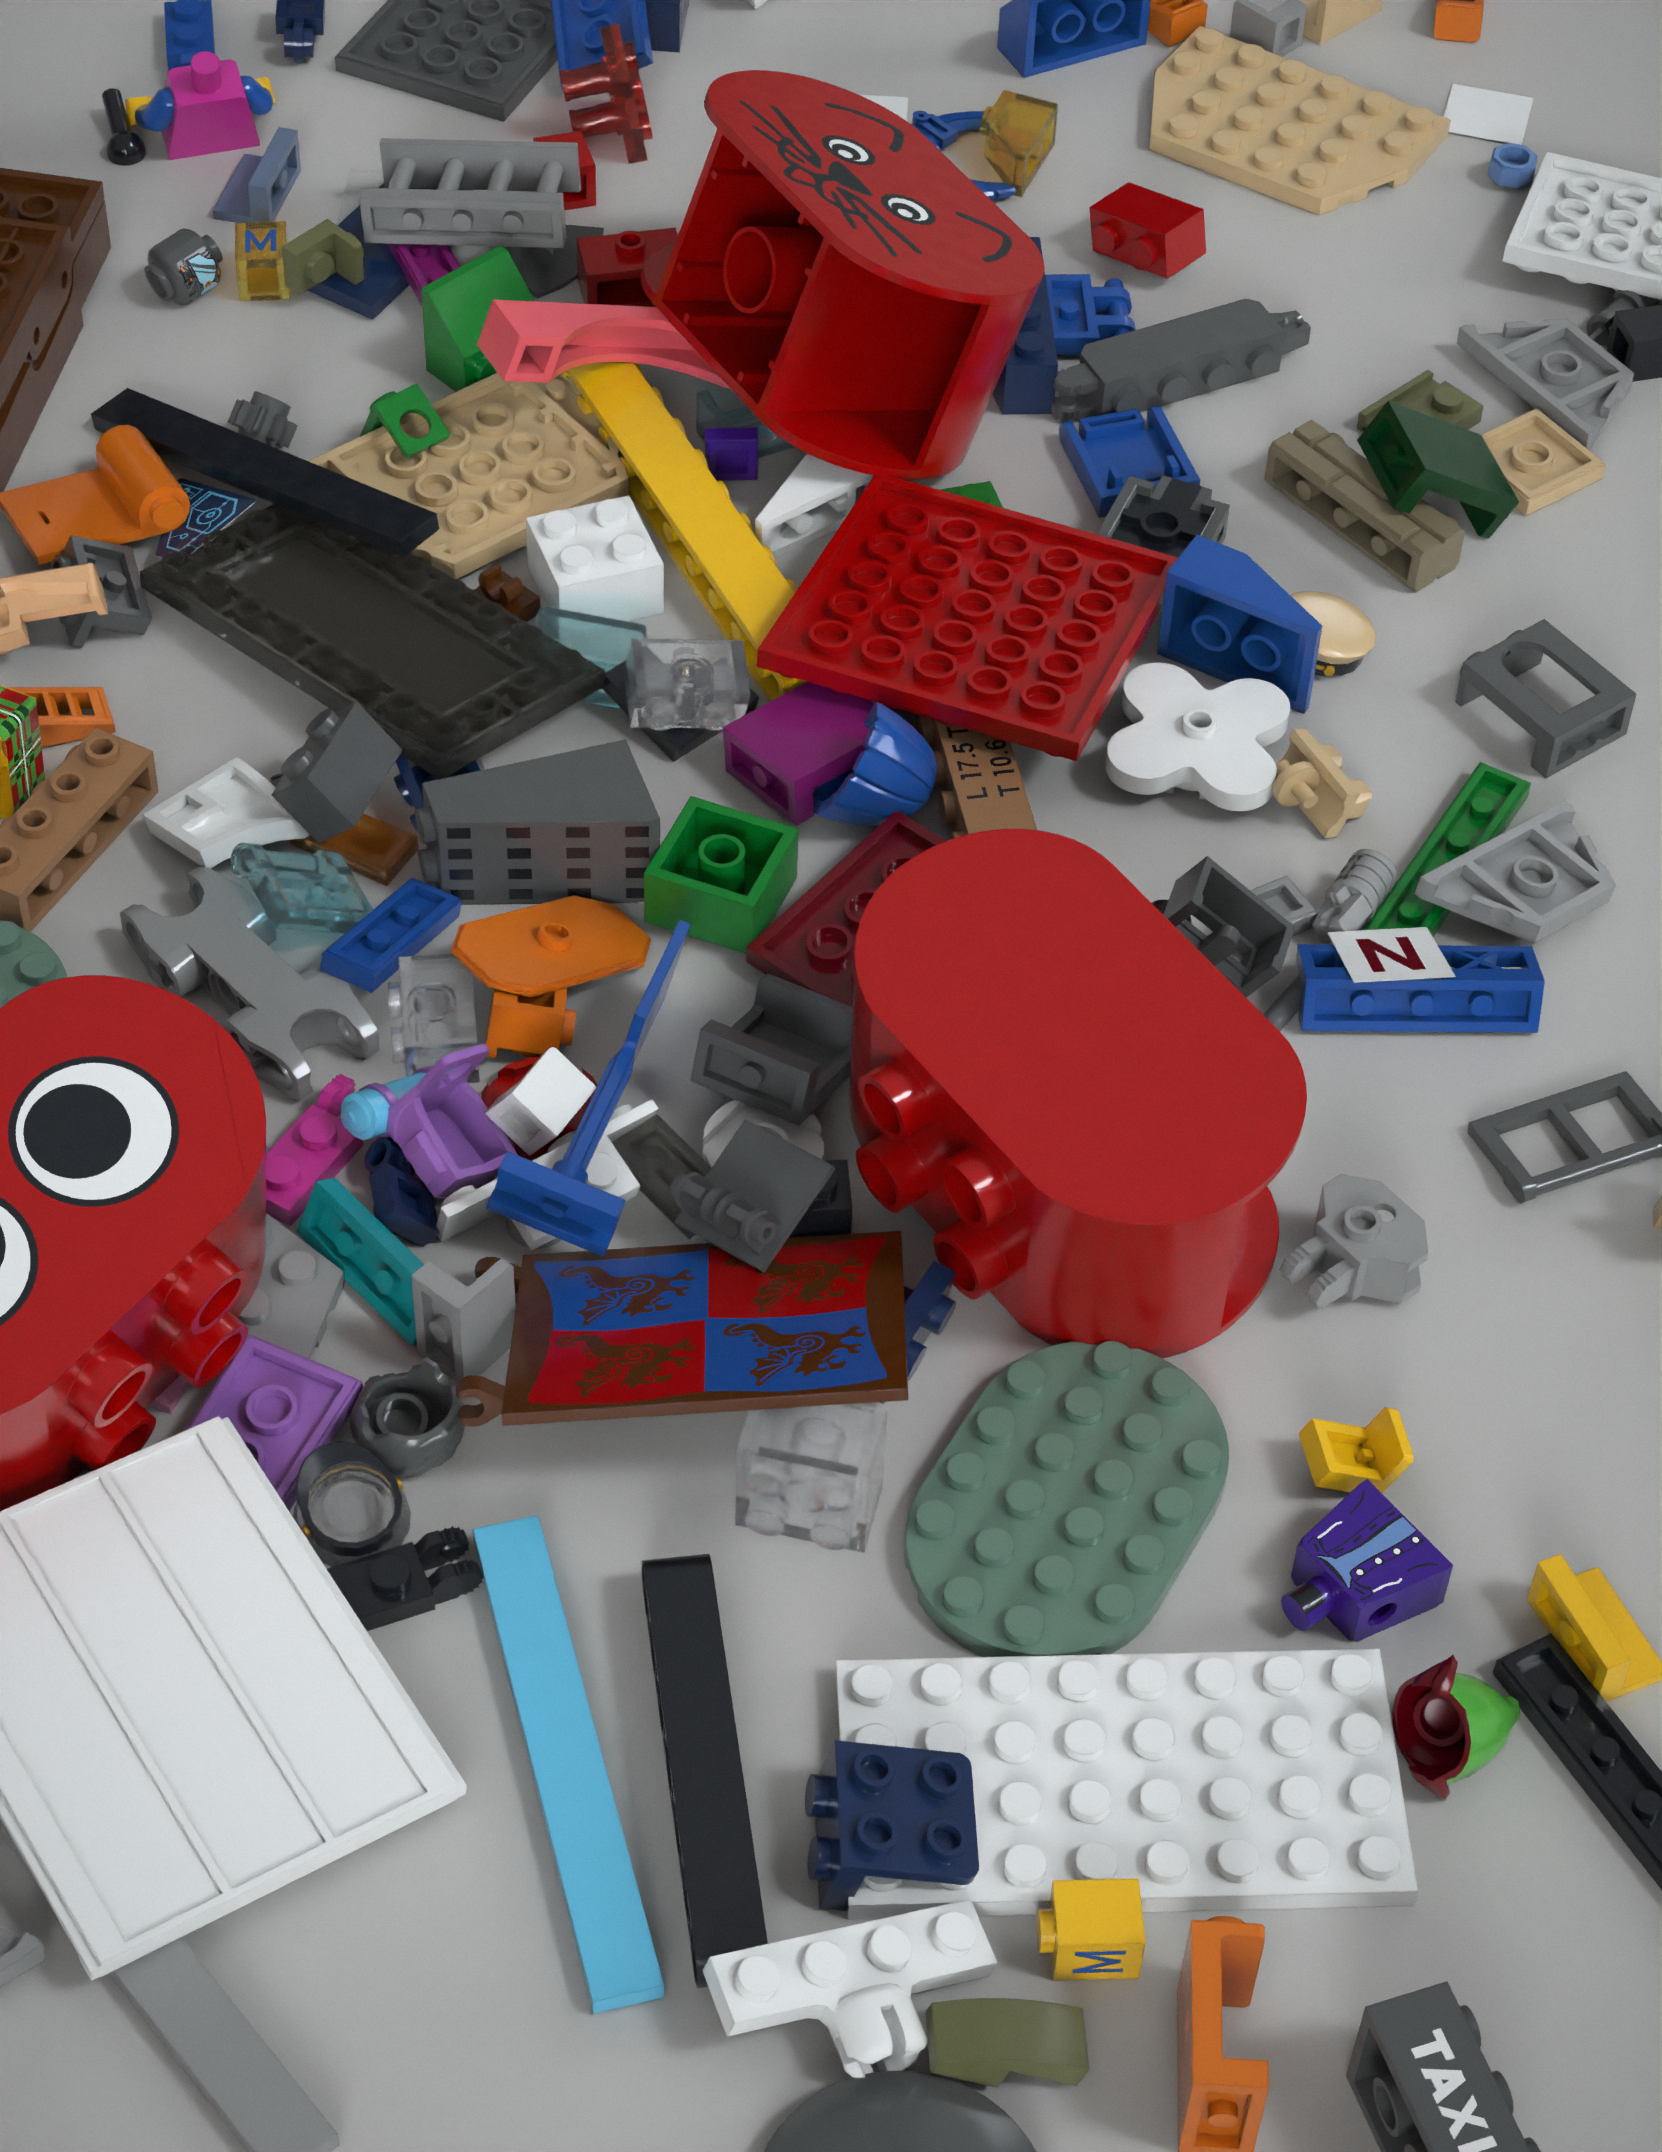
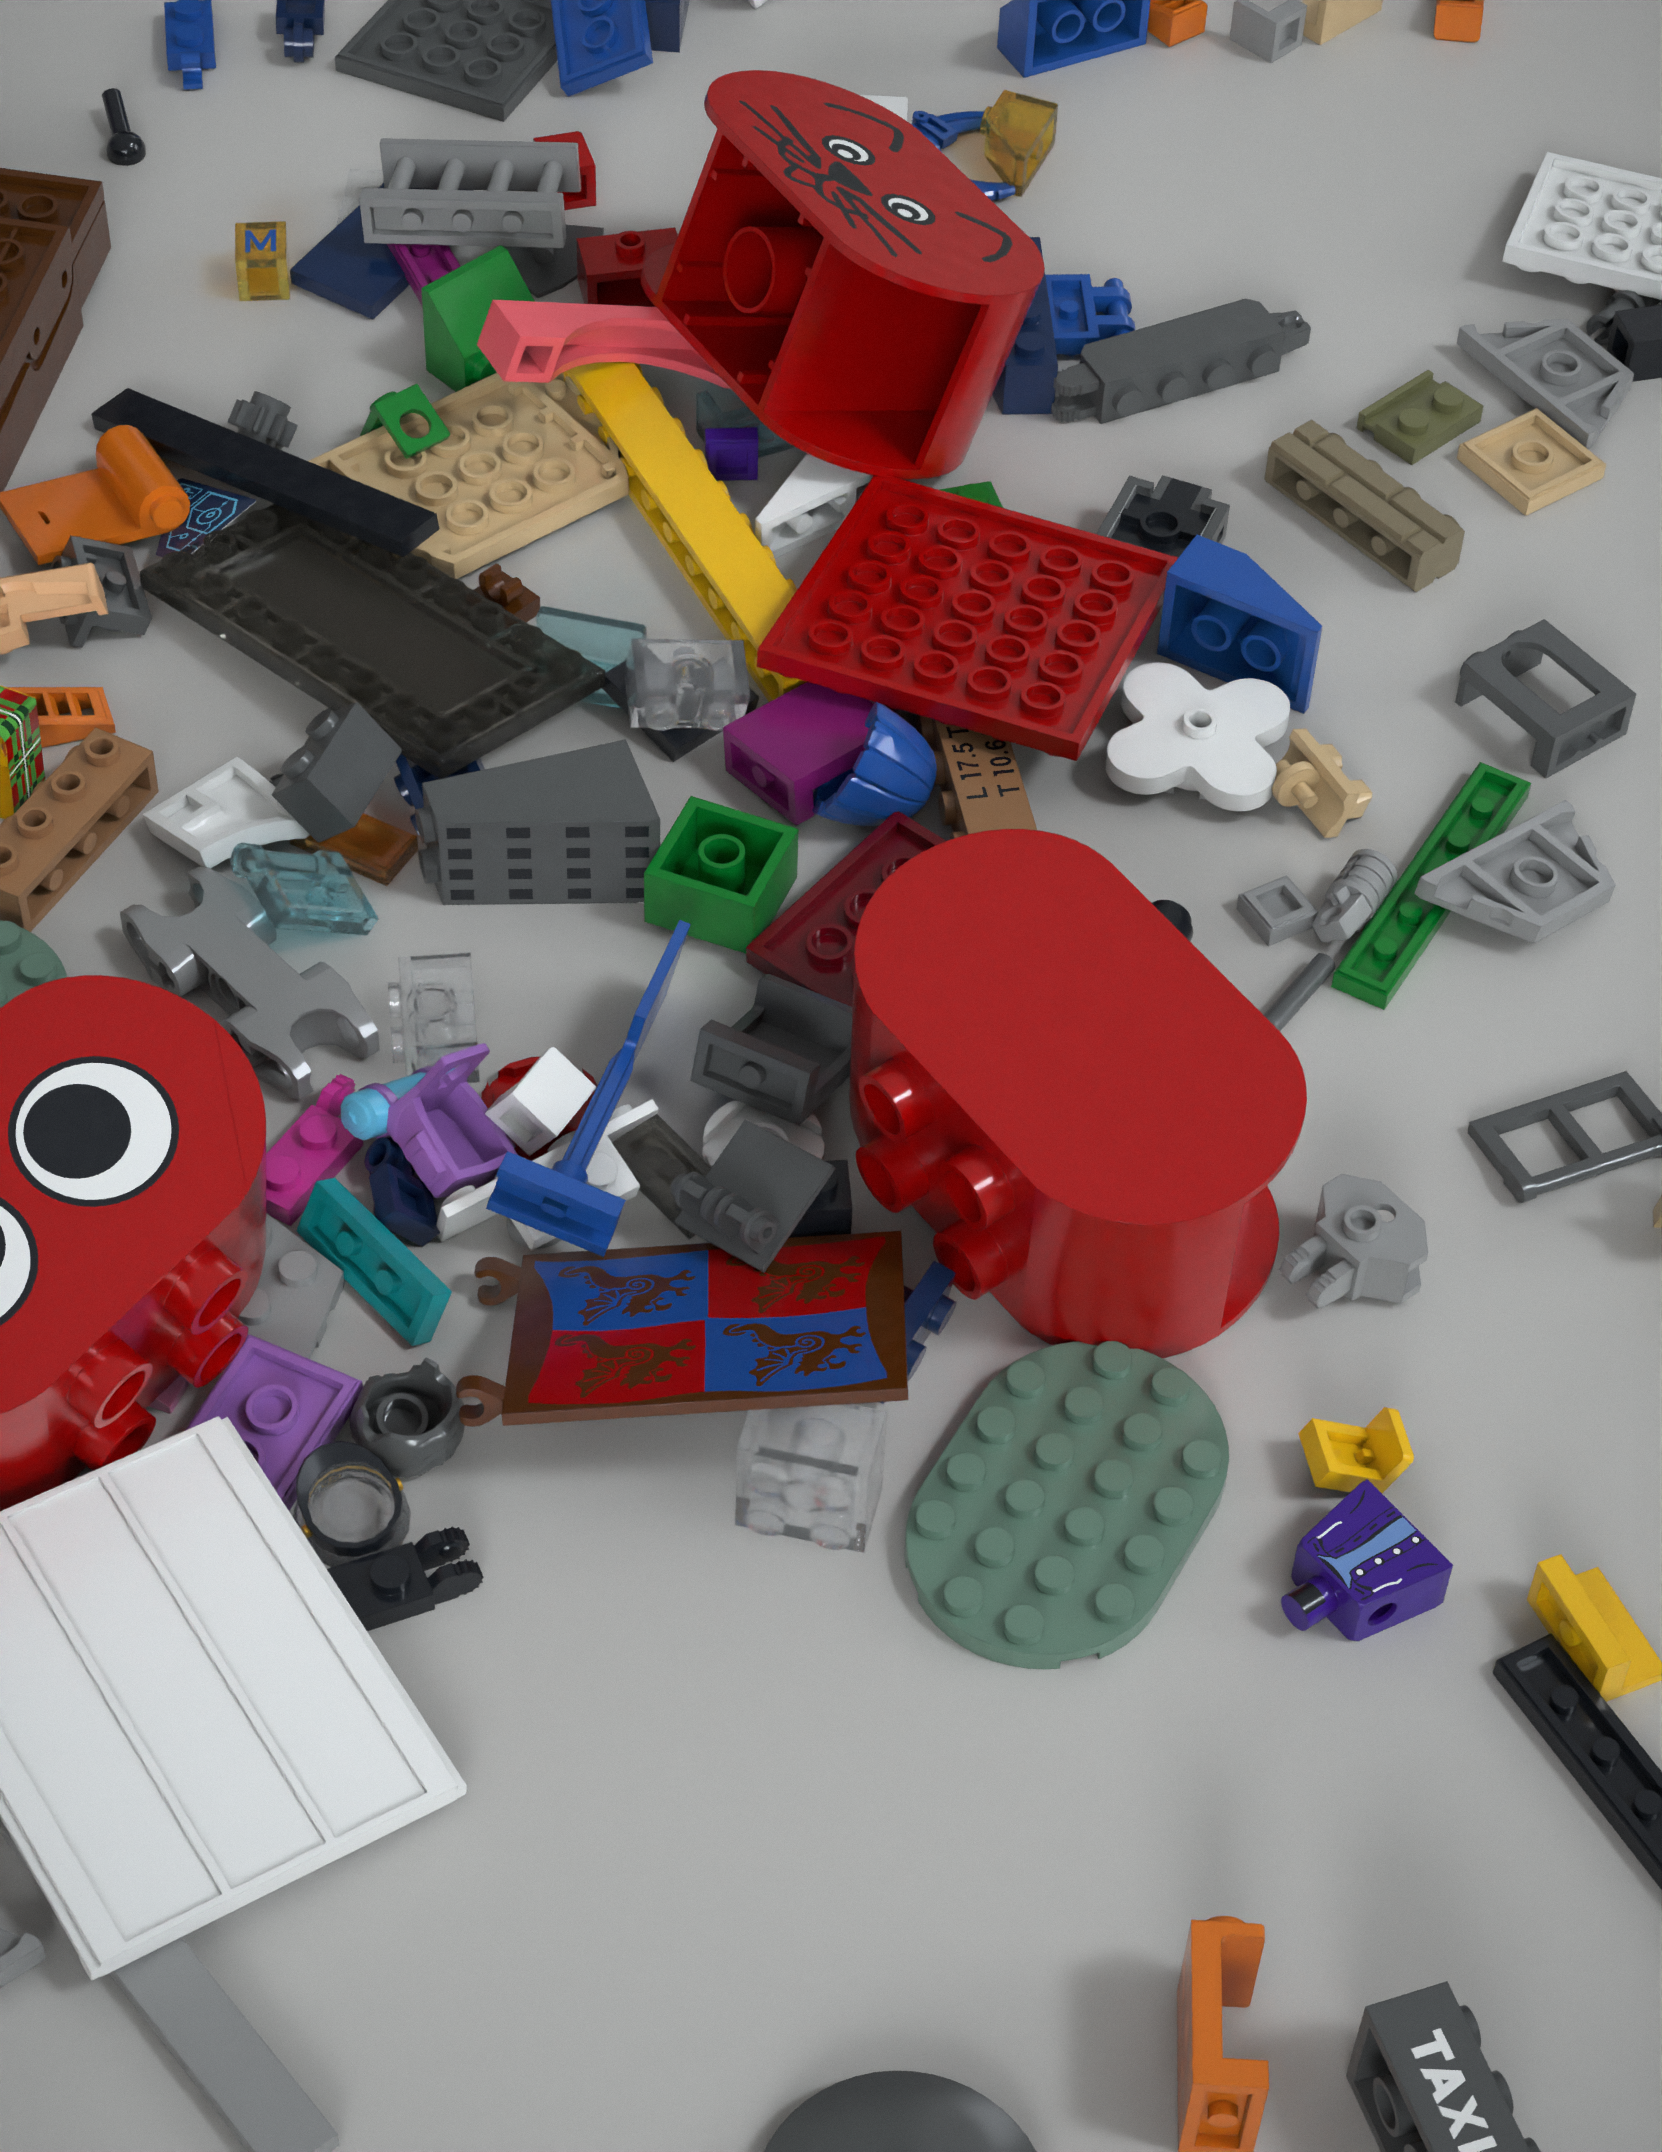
(183, 266): dark grey head -> none
(204, 108): dark pink torso -> none
(261, 182): sand blue panel -> none
(321, 254): olive bracket -> none
(392, 930): blue tile -> none
(460, 1324): light grey panel -> none
(529, 1023): orange brick -> none
(551, 946): orange shield -> none
(568, 1767): medium azure tile -> none
(596, 561): white brick -> none
(620, 78): clear red plate -> none
(702, 1759): black beam -> none
(854, 1981): white plate -> none
(890, 1818): dark blue bracket -> none
(992, 2036): olive slope -> none
(1093, 1929): yellow brick -> none
(1118, 447): blue container -> none
(1148, 230): red brick -> none
(1179, 1769): white plate -> none
(1238, 923): dark grey window -> none
(1284, 124): tan plate -> none
(1345, 632): tan piece -> none
(1390, 954): white sticker -> none
(1424, 453): dark green panel -> none
(1450, 1725): dark red hat -> none
(1476, 1000): blue fence -> none
(1488, 114): white sticker -> none
(1512, 165): medium blue tile -> none

